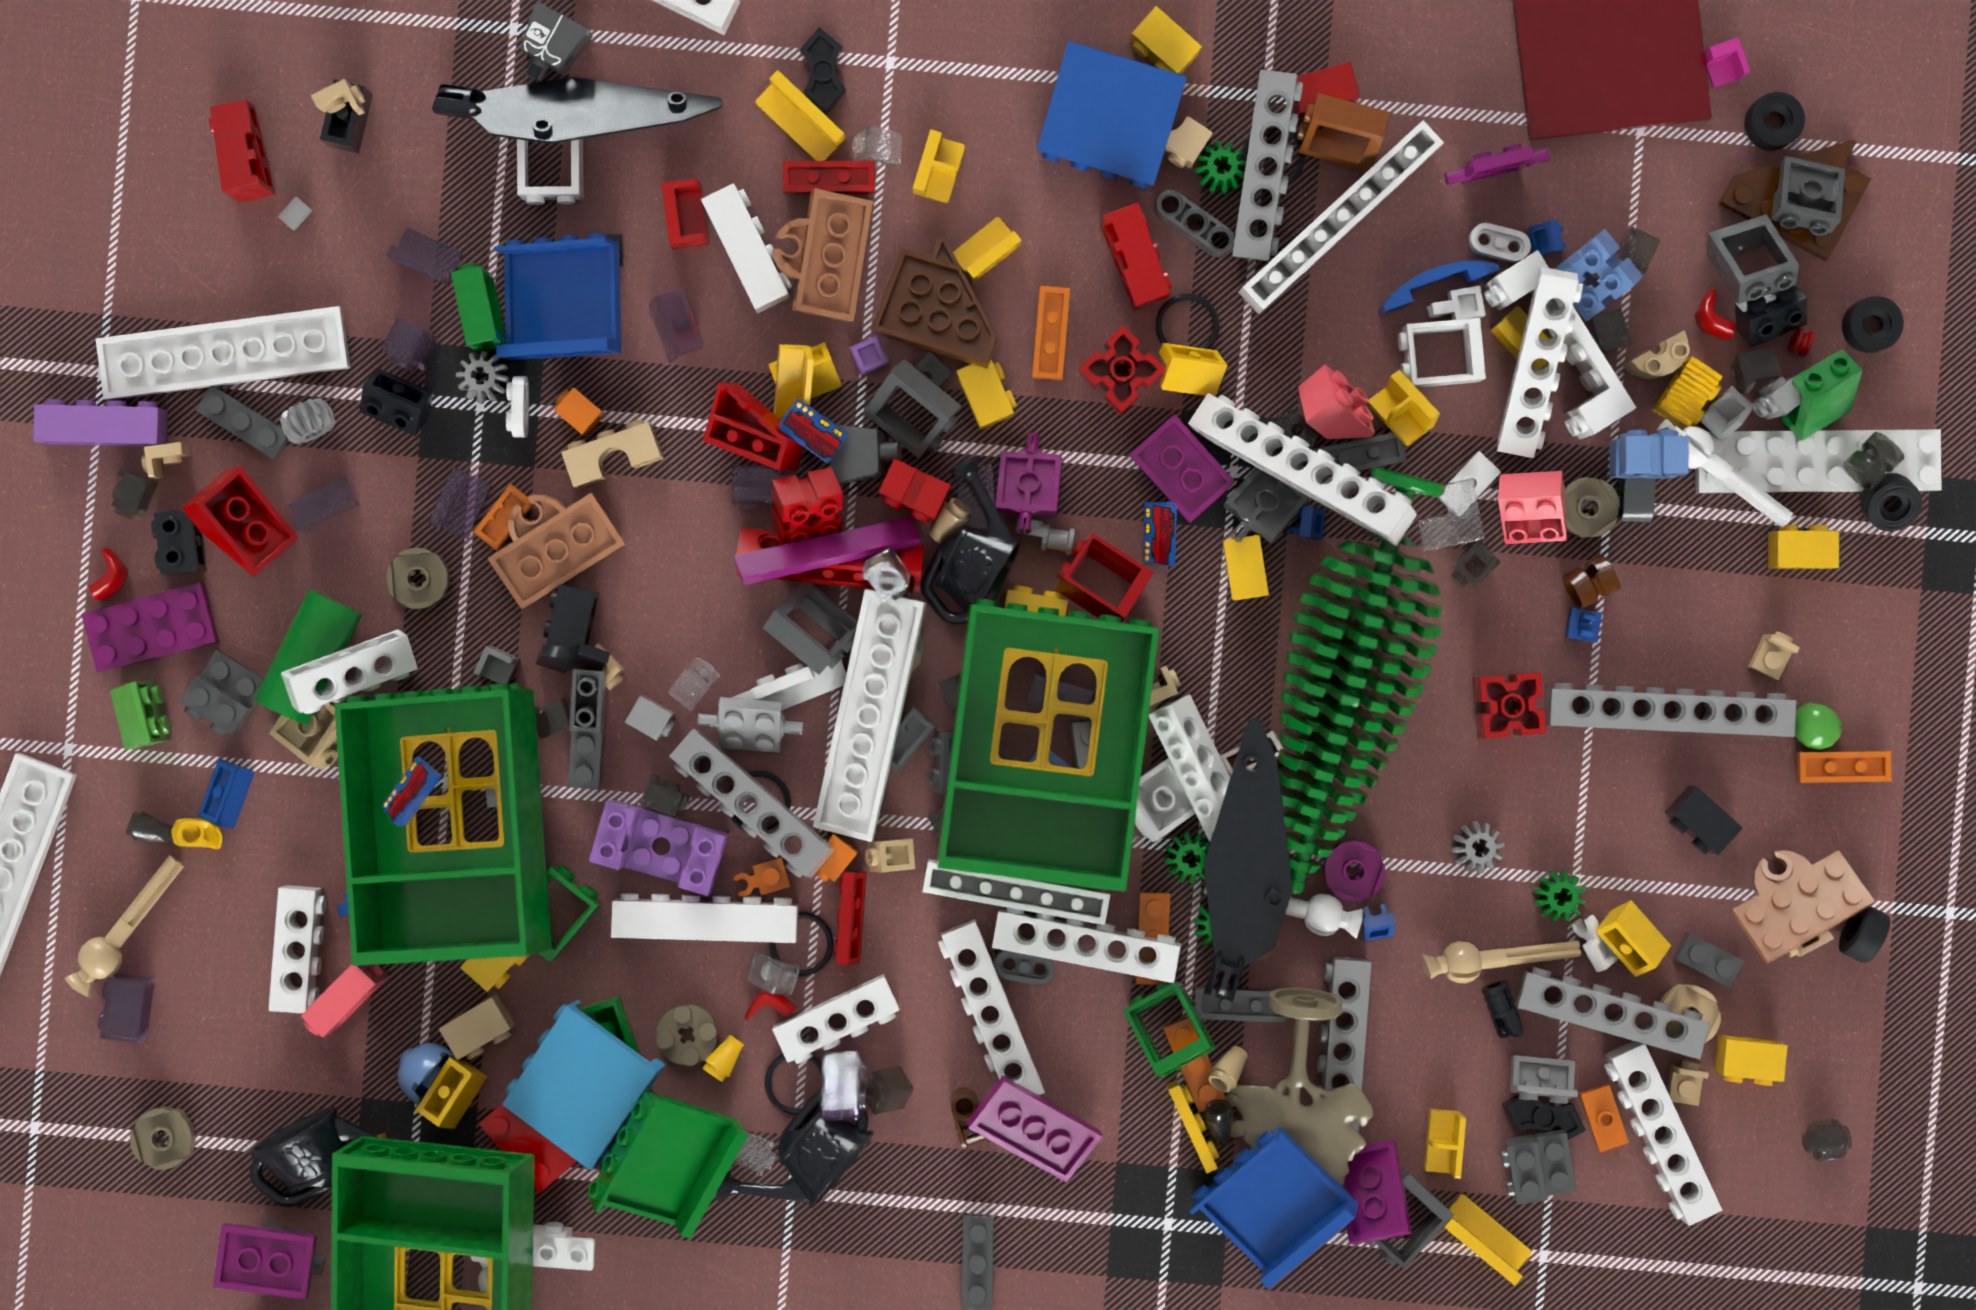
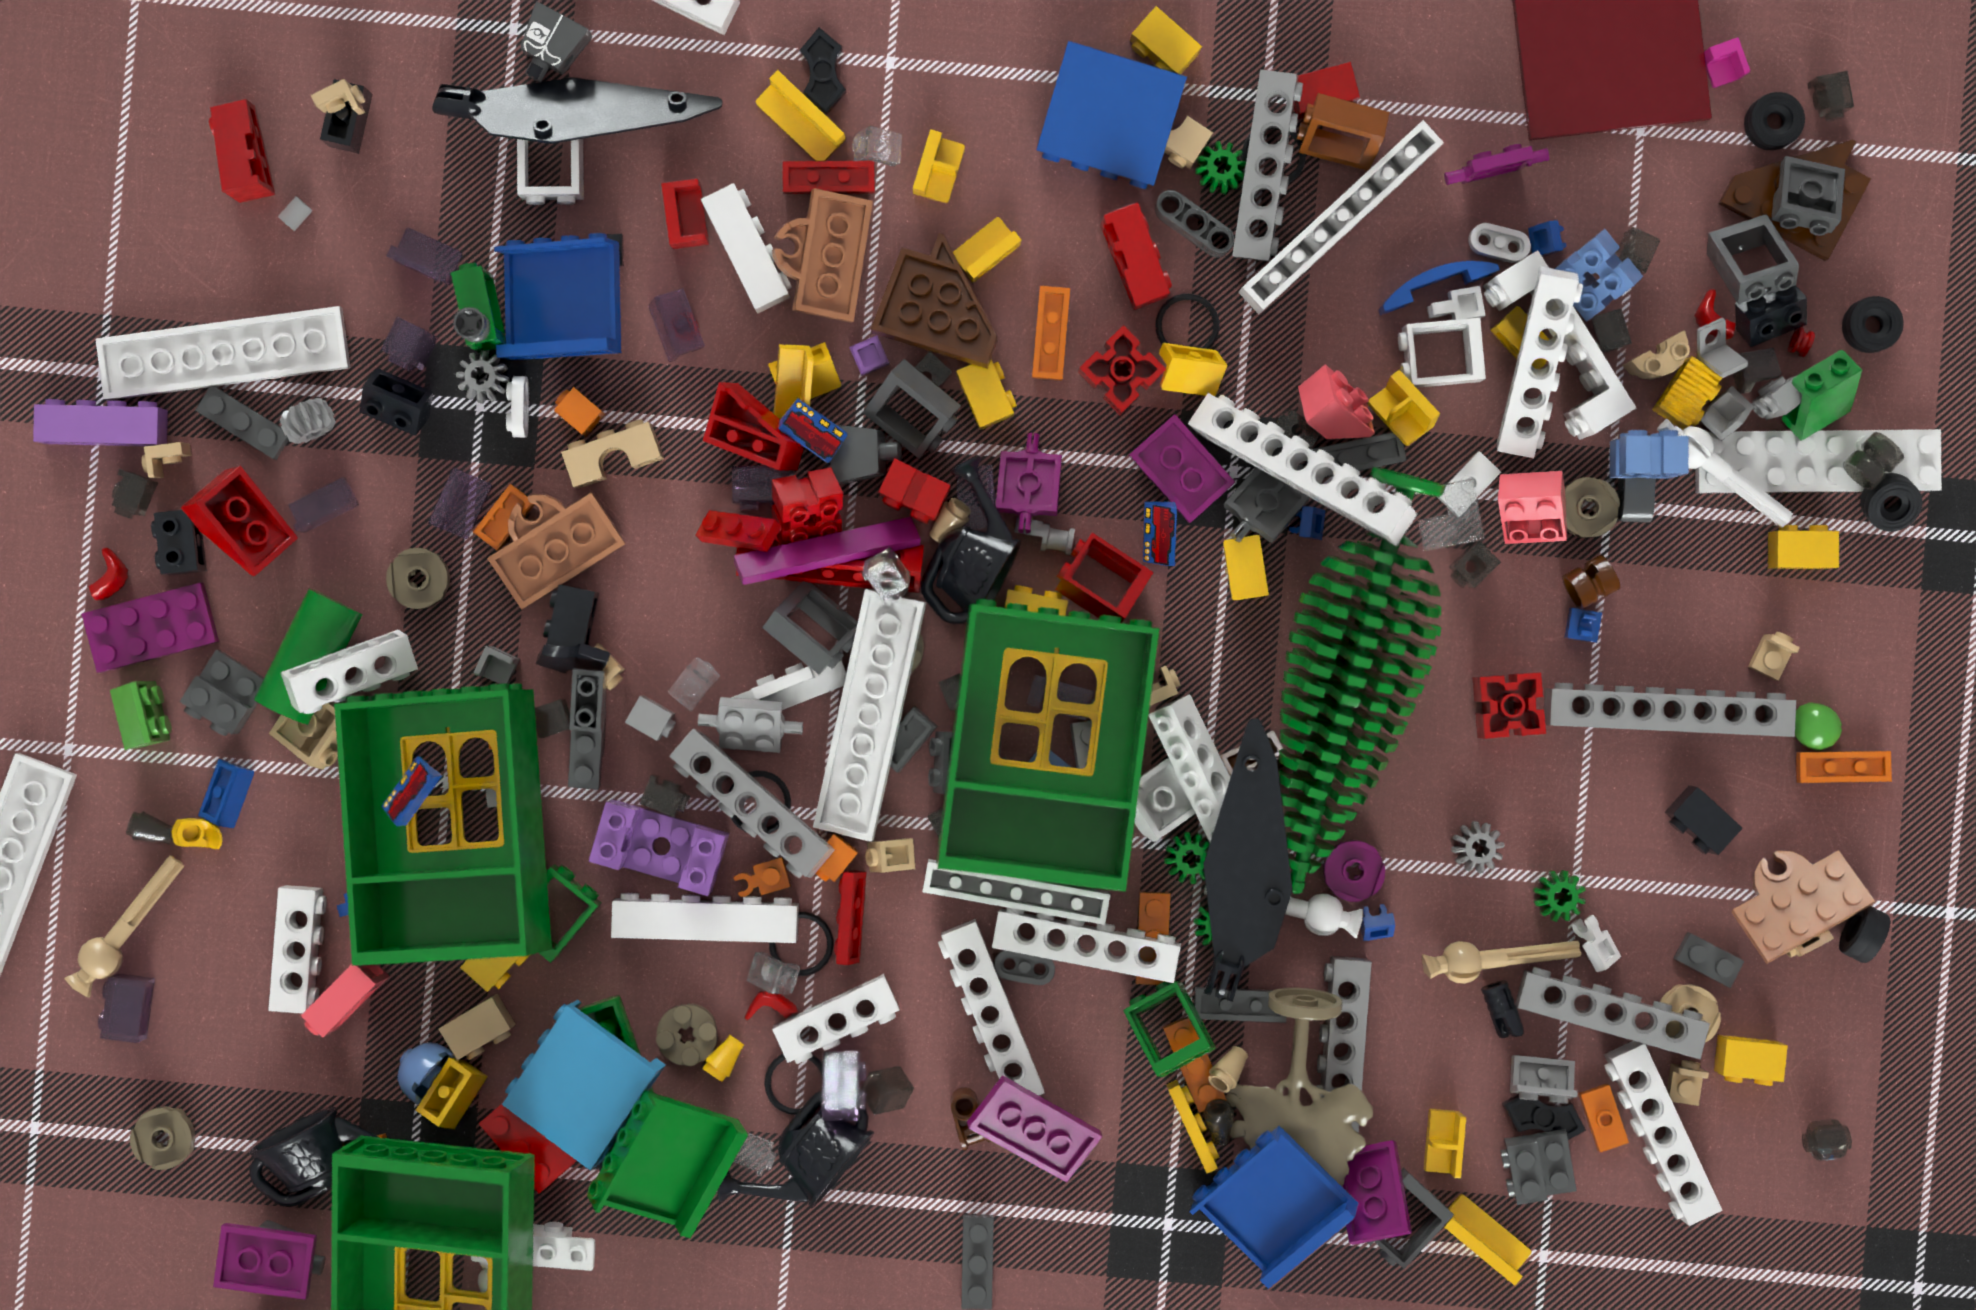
(467, 319): none -> dark grey wheel
(738, 530): none -> red plate
(1633, 938): yellow brick -> none
(1717, 354): none -> light grey bracket
(1832, 95): none -> clear smoke brick

